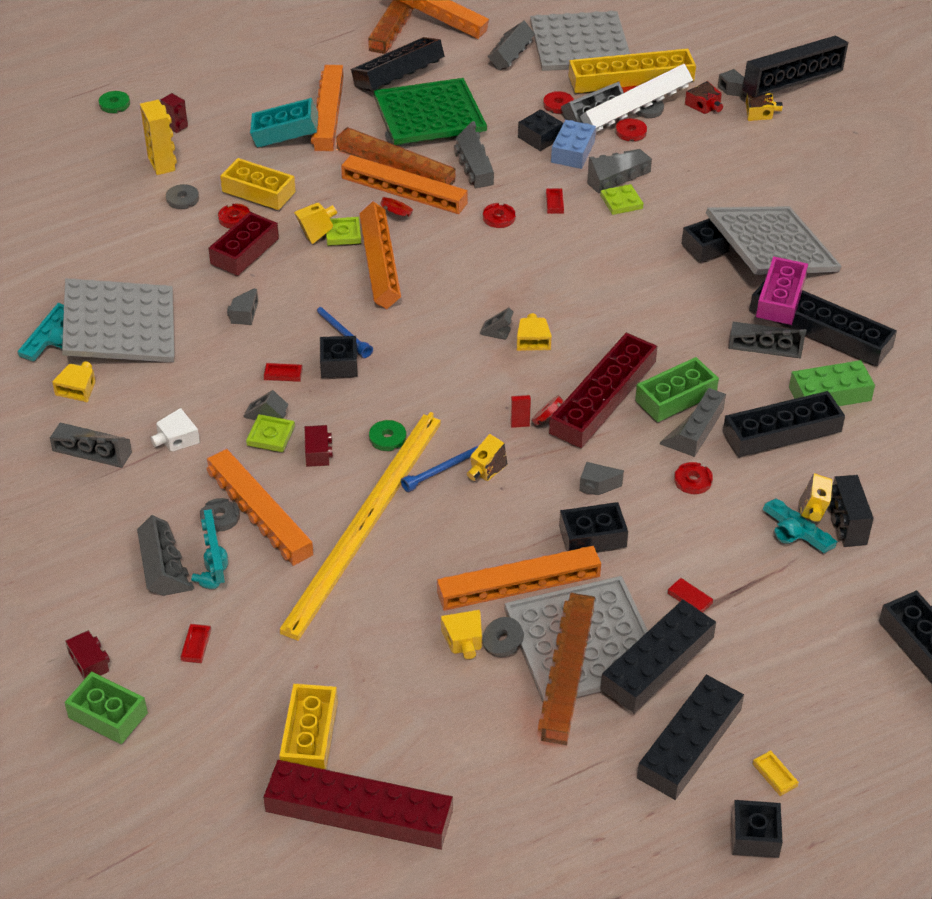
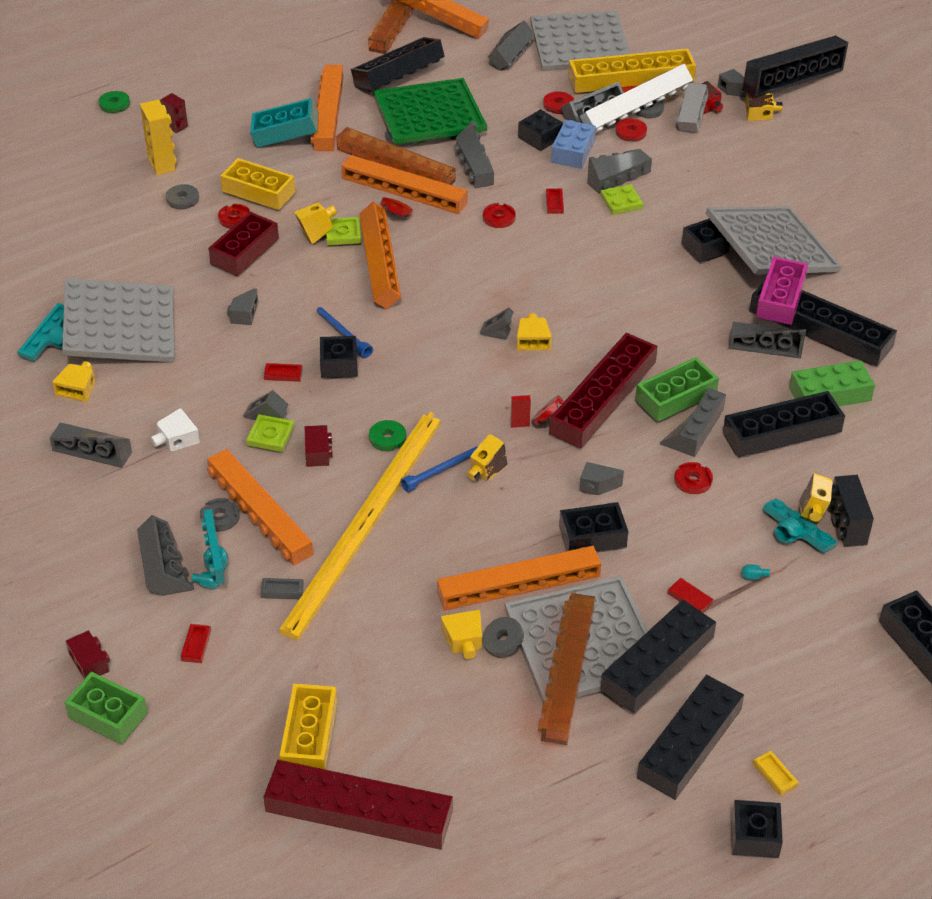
(282, 588): none -> dark grey tile
(692, 107): none -> light grey brick
(754, 572): none -> teal cylinder

